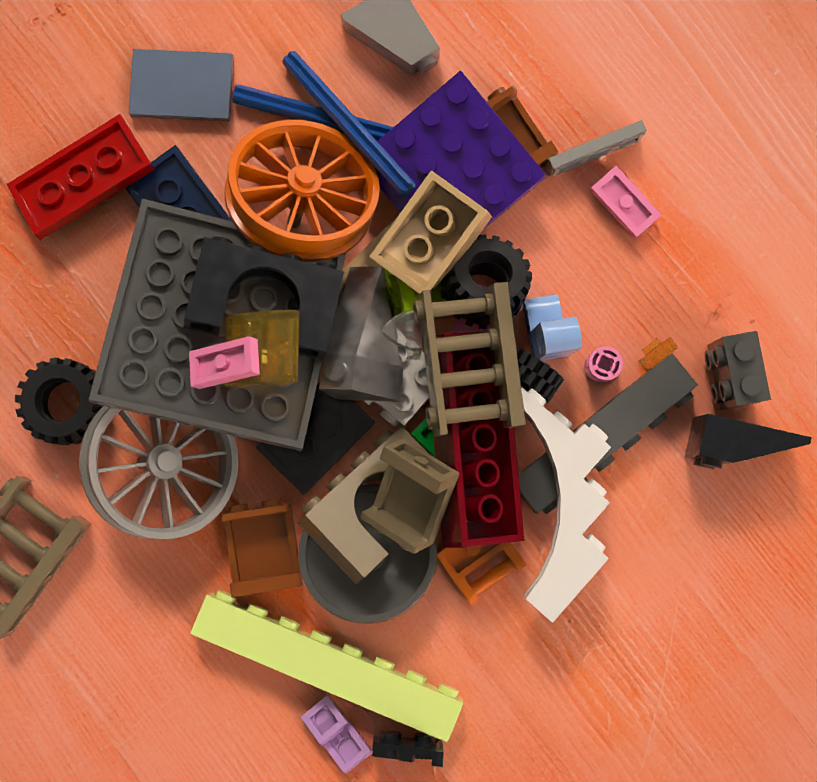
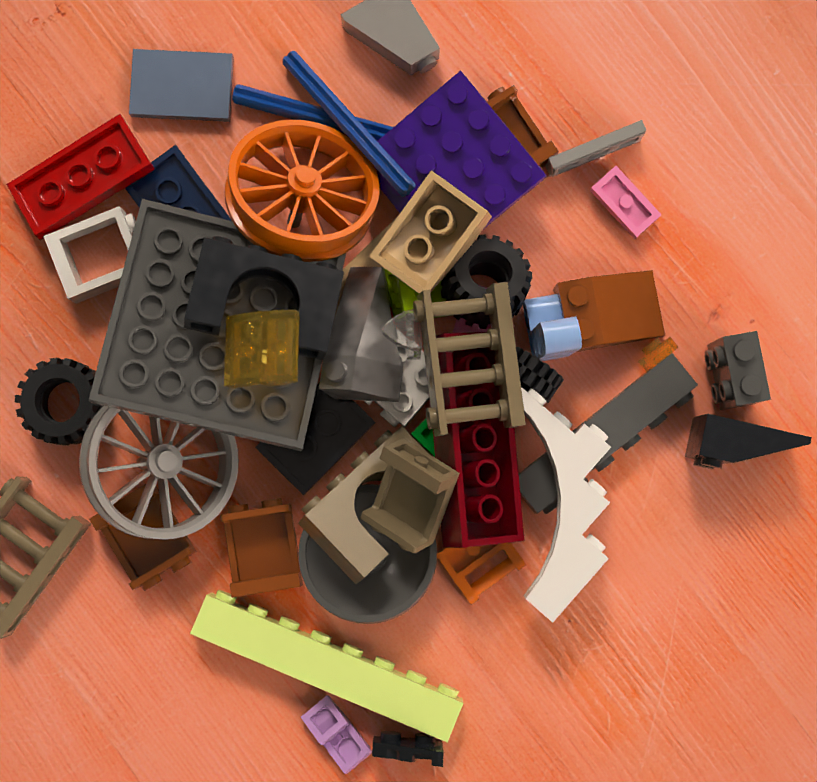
(65, 265): none -> white window
(145, 557): none -> dark orange panel
(224, 362): bright pink plate -> none
(598, 368): bright pink wheel -> none
(612, 308): none -> dark orange slope

